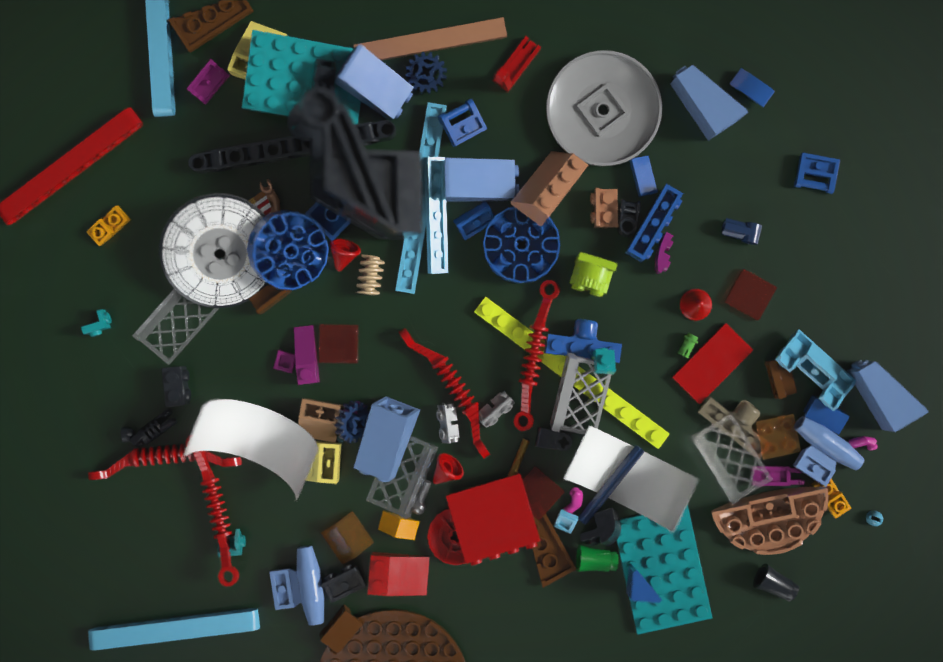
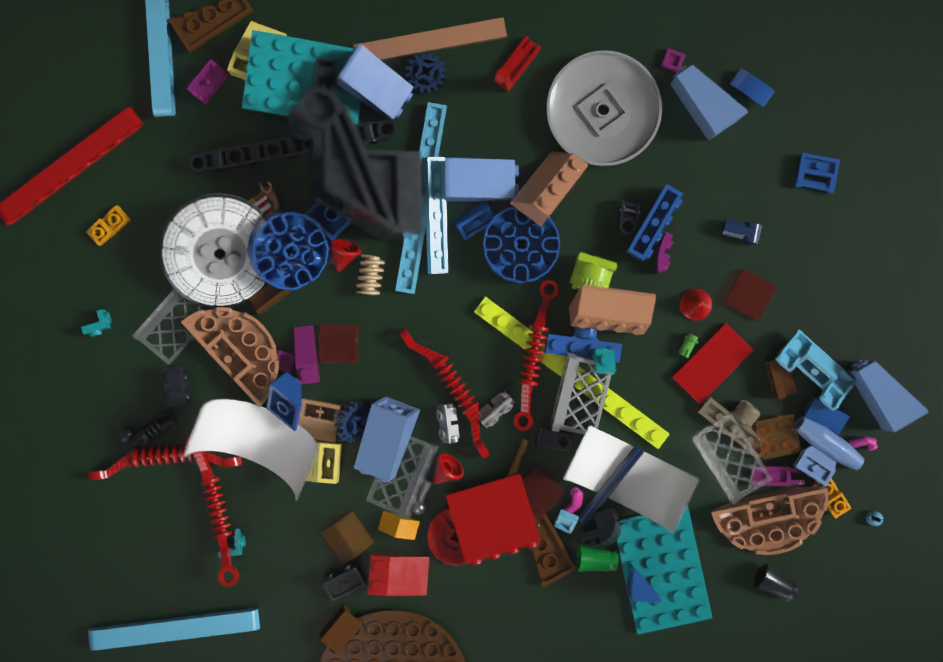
(239, 347): none -> nougat brick
(286, 400): none -> blue slope
(300, 586): medium blue plate -> none
(467, 127): blue plate -> none
(605, 208): nougat bracket -> none
(612, 309): none -> nougat slope
(643, 176): slope -> none
(672, 60): none -> magenta tile

